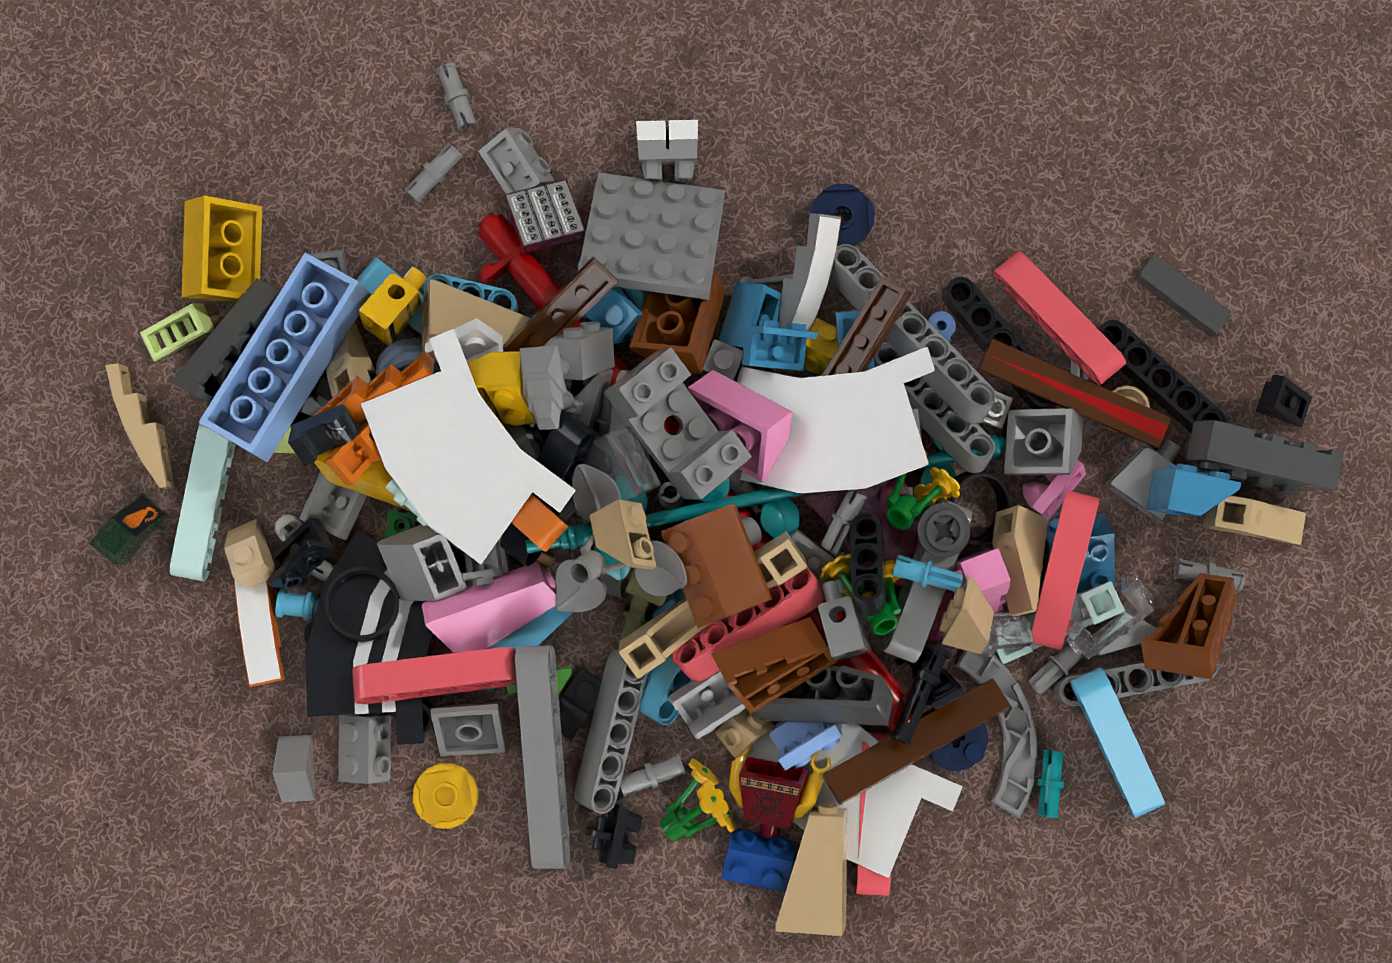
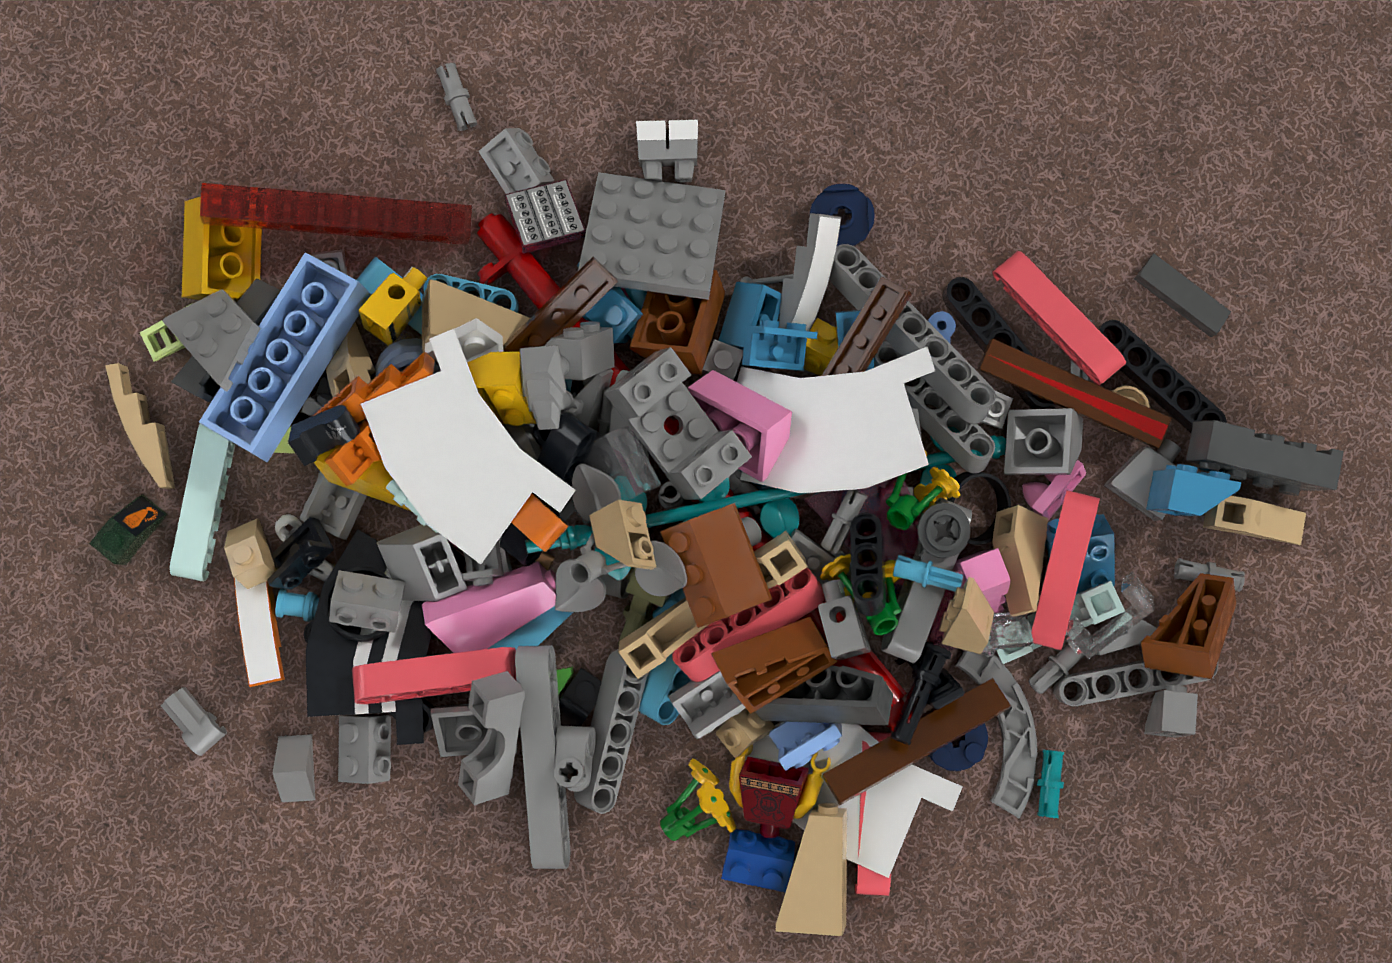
(197, 725): none -> light grey piece
(215, 334): none -> light grey wing
(335, 214): none -> clear red brick
(366, 601): none -> light grey bracket
(395, 518): green plate -> none
(434, 172): light grey pin -> none
(443, 786): yellow tile -> none
(489, 768): none -> light grey arch
(574, 752): none -> light grey piece
(610, 833): black hips -> none
(652, 775): light grey pin -> none
(1117, 742): medium azure beam -> none
(1172, 713): none -> light grey slope
(1284, 401): black slope -> none

